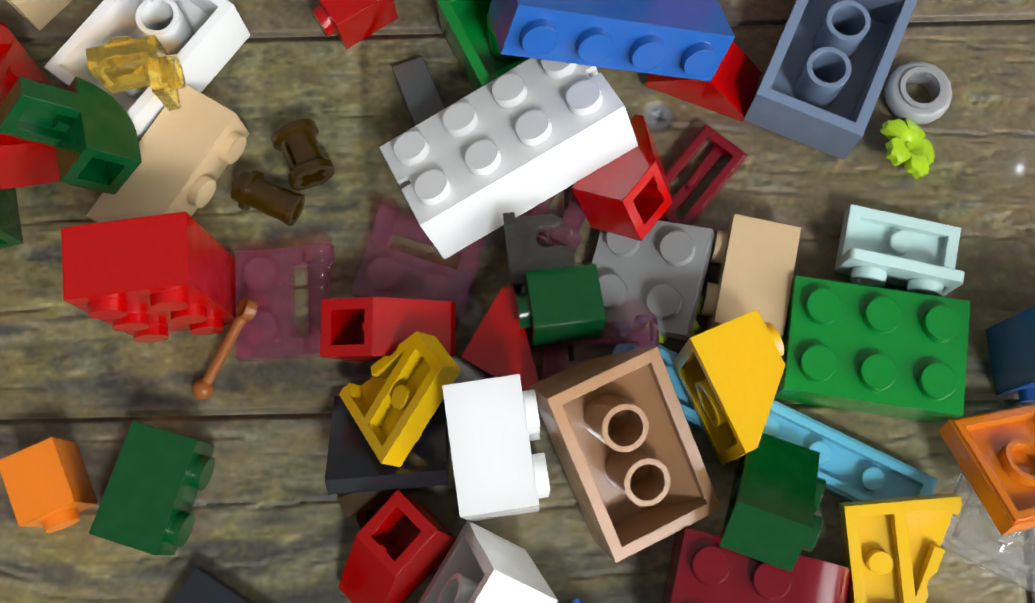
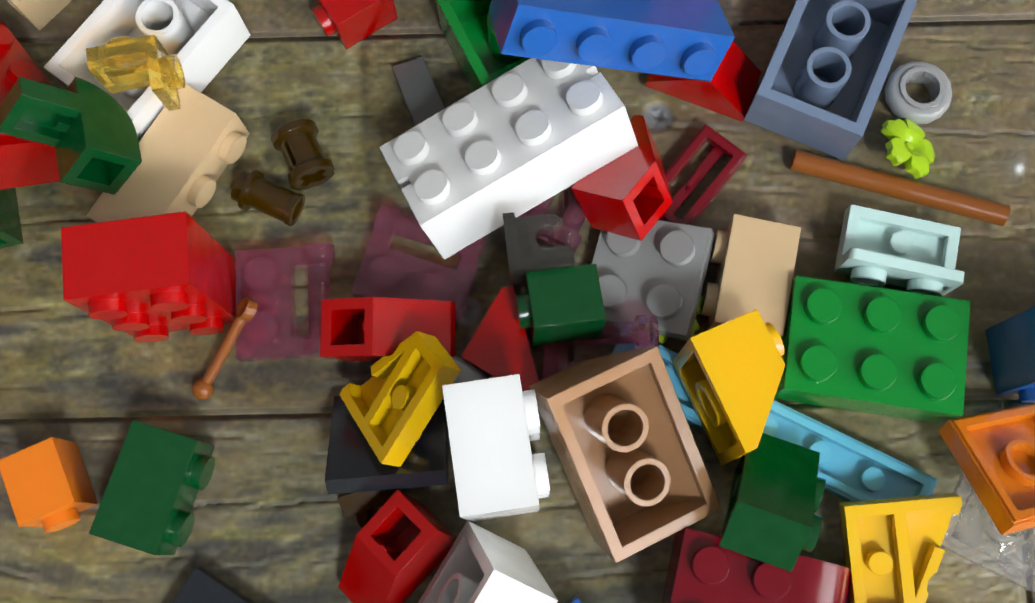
(900, 188): none -> dark orange bar

